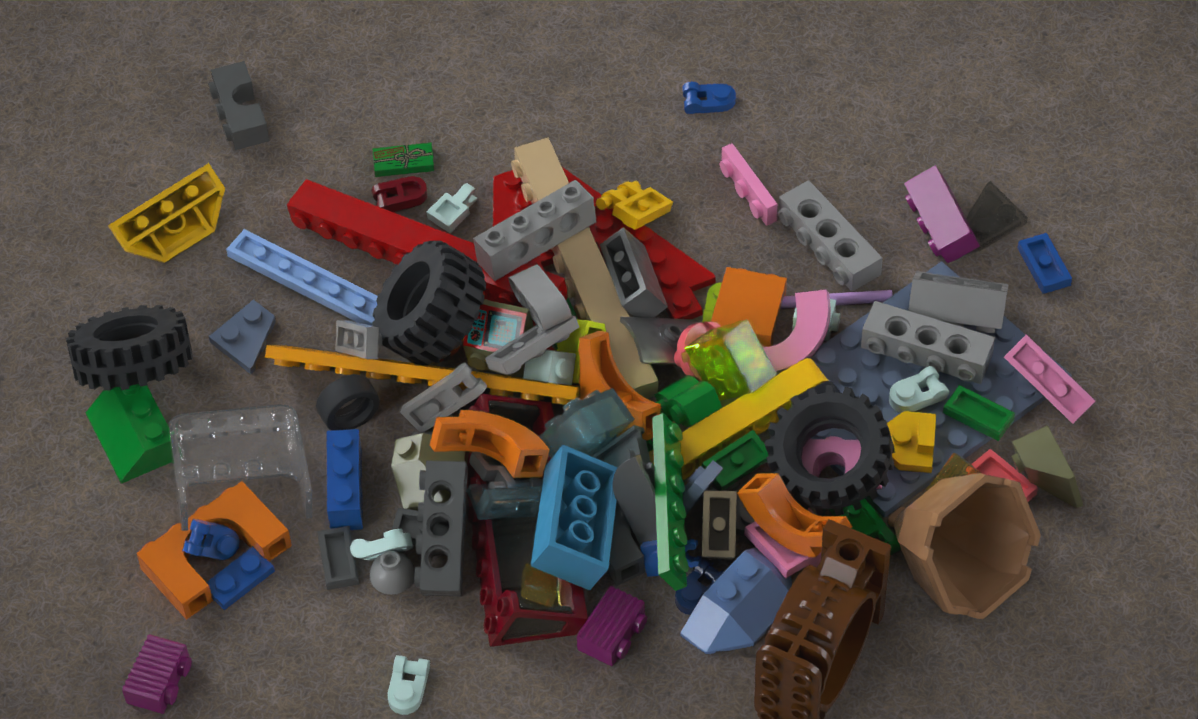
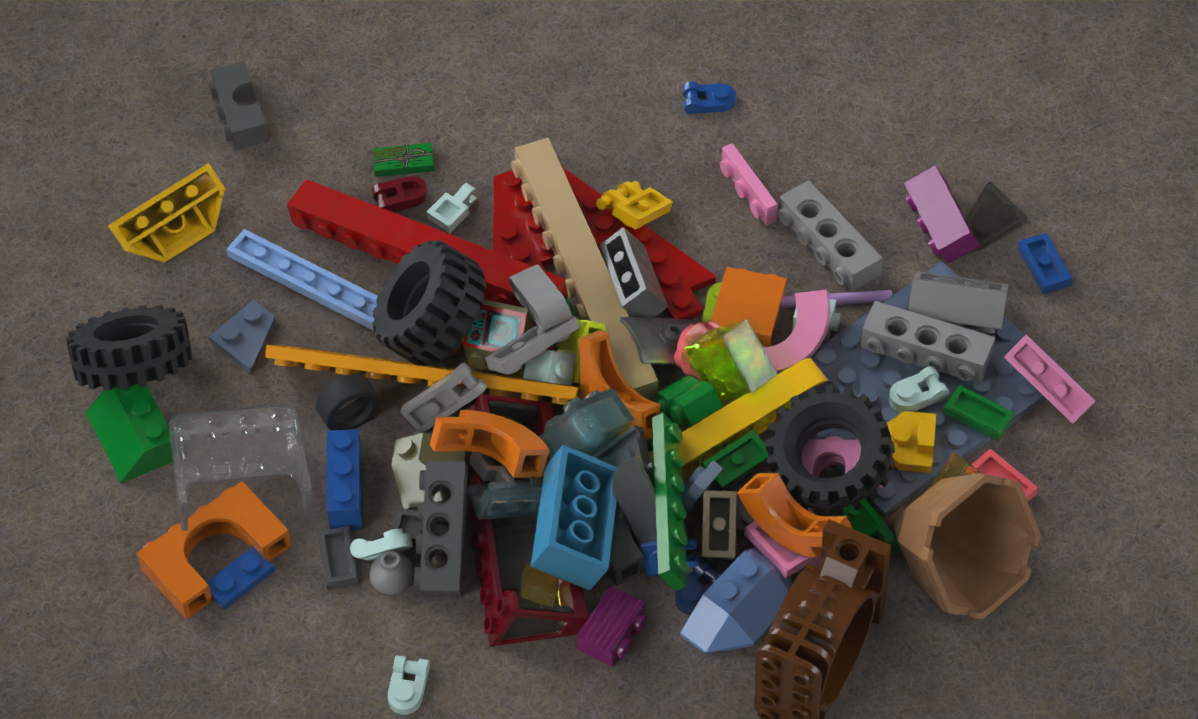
(156, 674): magenta brick -> none
(219, 542): blue plate -> none
(358, 339): light grey plate -> none
(535, 230): light grey brick -> none
(1046, 465): olive slope -> none

